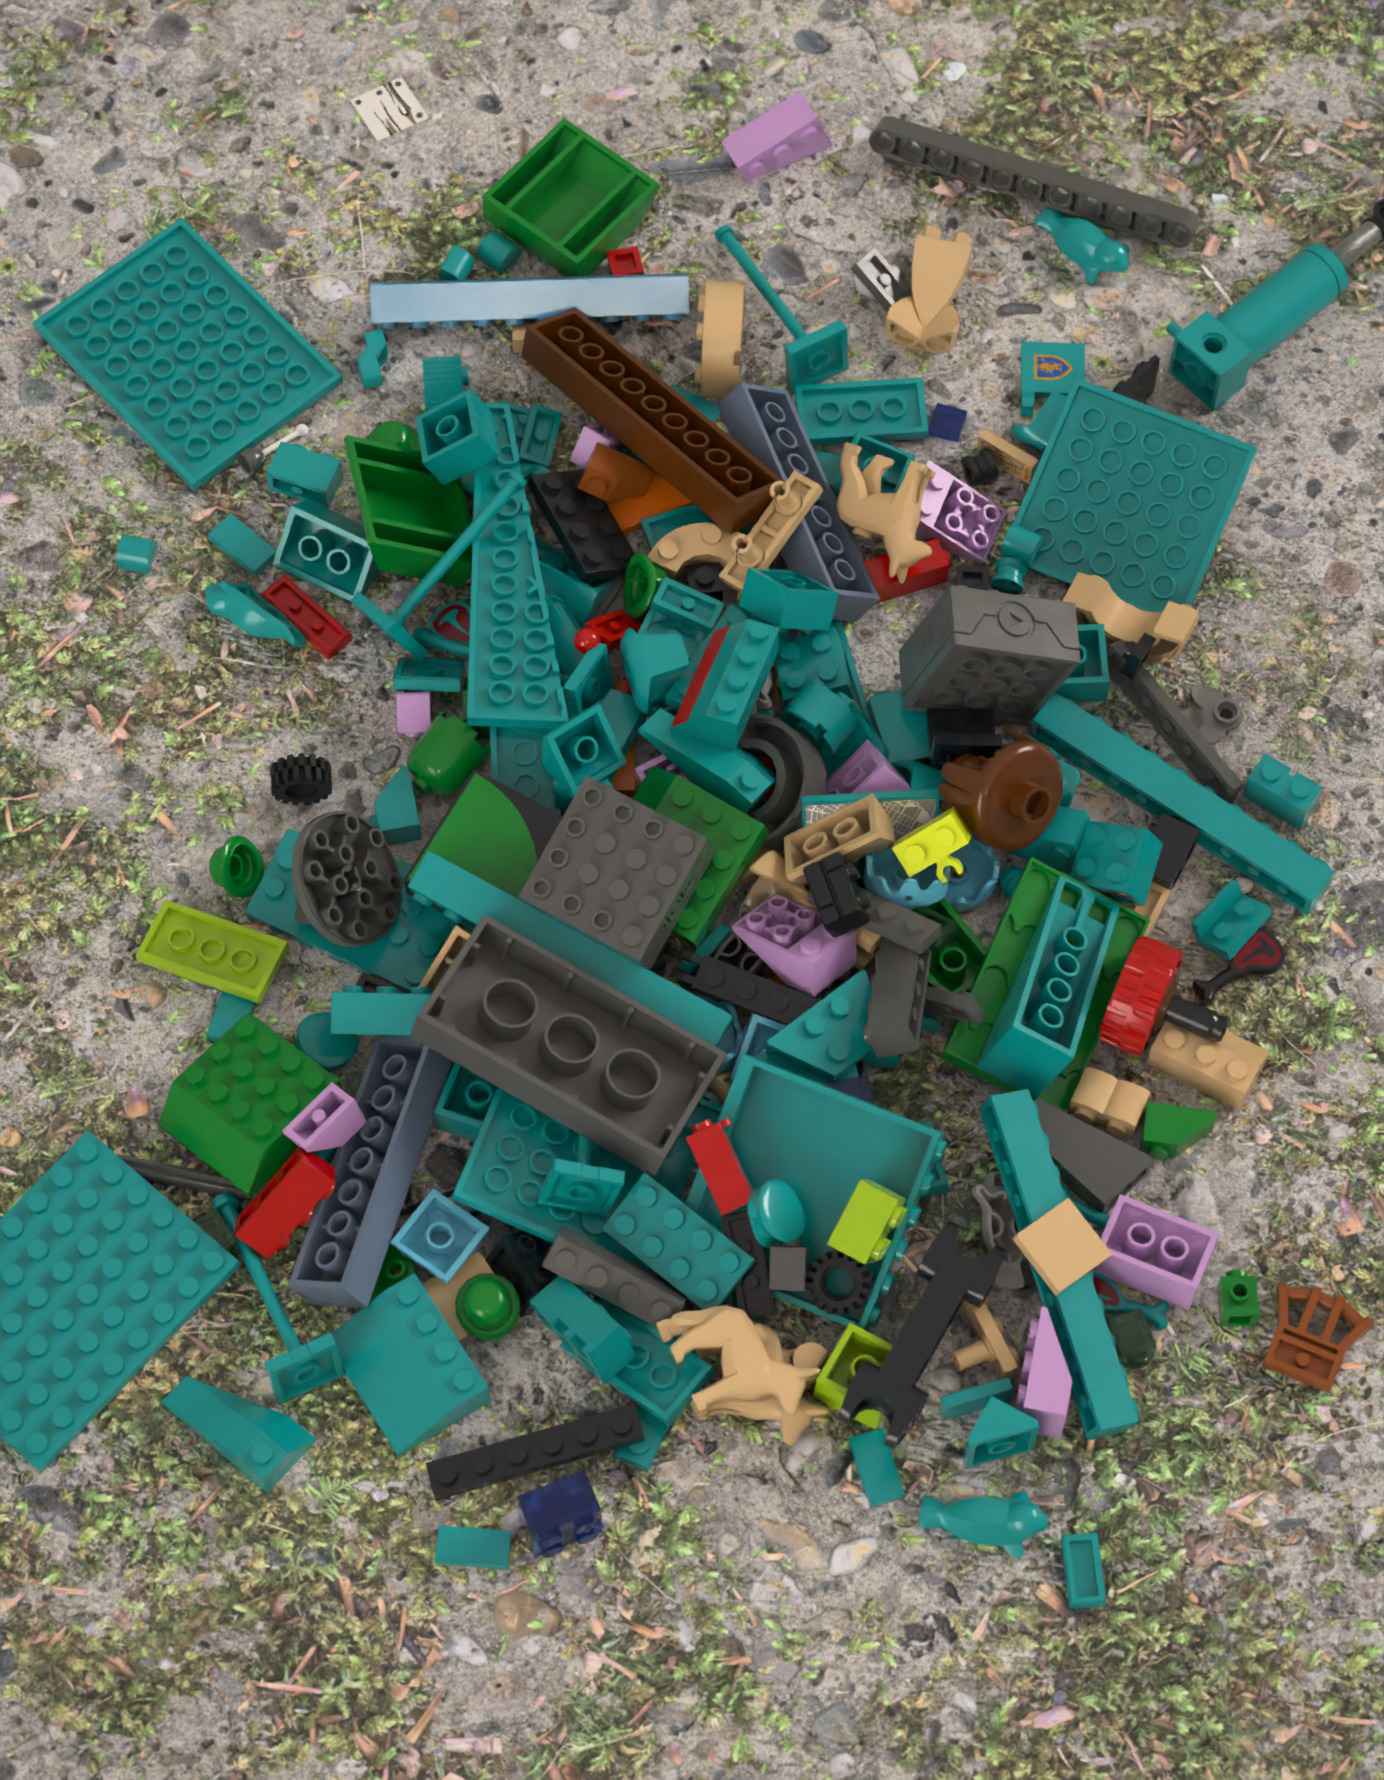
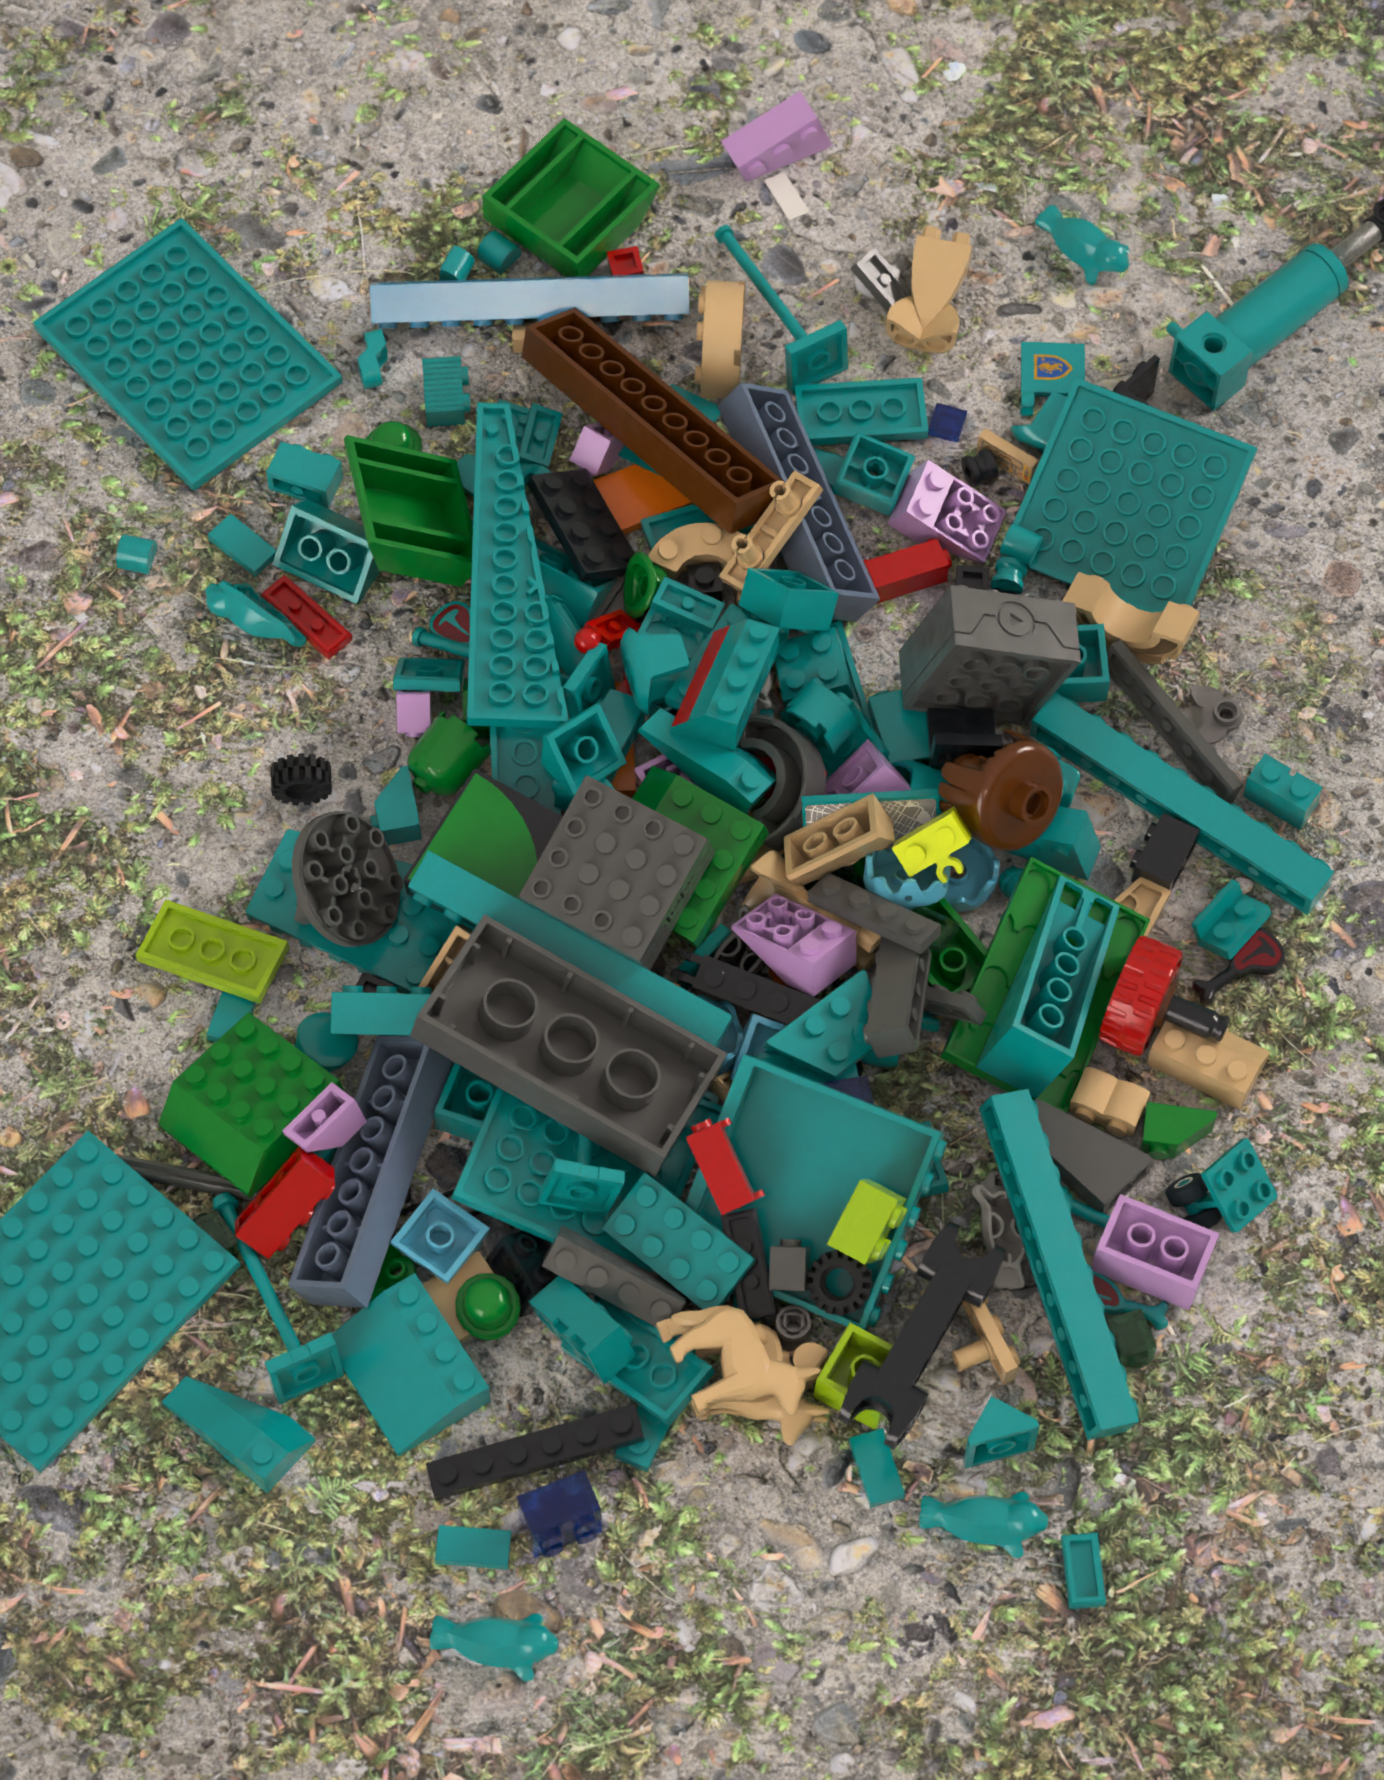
(237, 866): green hat -> none
(253, 458): dark grey hinge -> none
(389, 109): white sticker -> none
(393, 622): teal tile -> none
(456, 437): teal brick -> none
(497, 1641): none -> teal animal
(614, 475): dark orange slope -> none
(775, 1213): teal piece -> none
(786, 196): none -> white sticker
(793, 1334): none -> flat silver wheel
(837, 894): black brick -> none
(884, 515): tan animal -> none
(974, 1398): teal tile -> none
(1044, 1378): lavender slope -> none
(1048, 179): dark grey beam -> none
(1062, 1246): tan tile -> none
(1117, 861): teal piece -> none
(1136, 655): black plate -> none
(1235, 1309): green brick -> none
(1236, 1189): none -> teal plate
(1305, 1355): dark orange plate -> none

